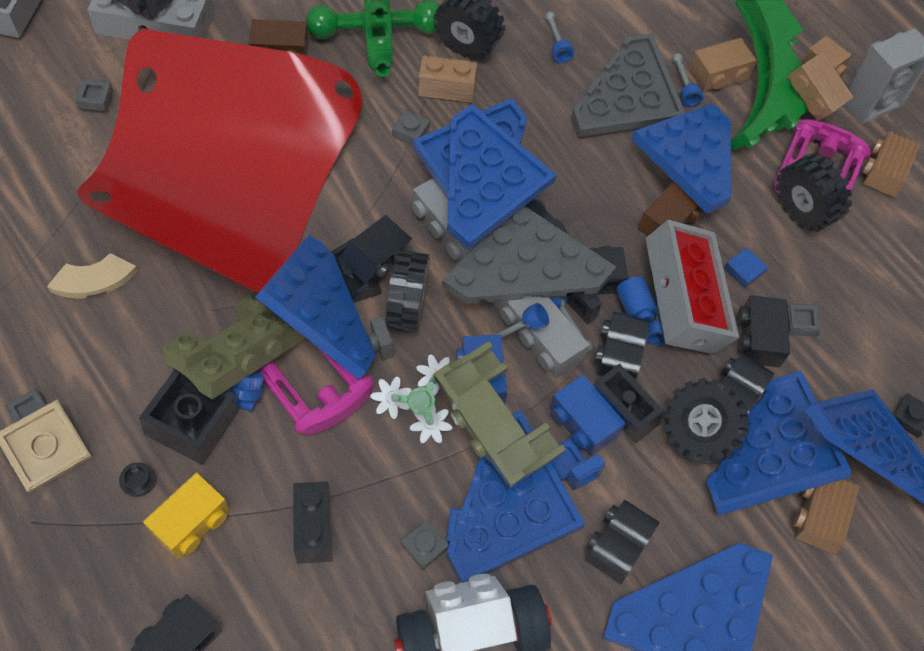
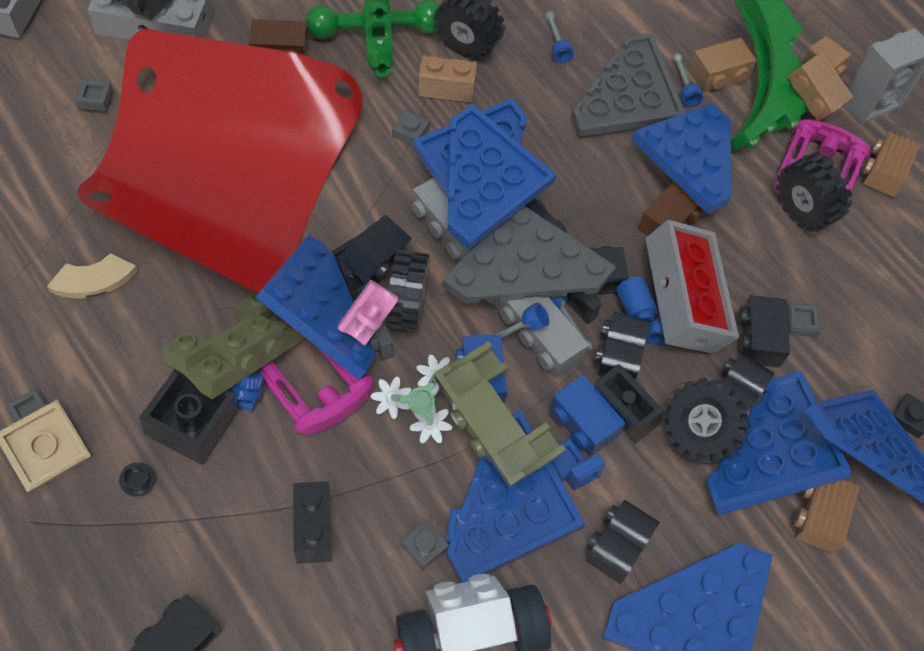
(187, 516): yellow brick -> none
(368, 312): none -> bright pink hips
(746, 267): blue tile -> none

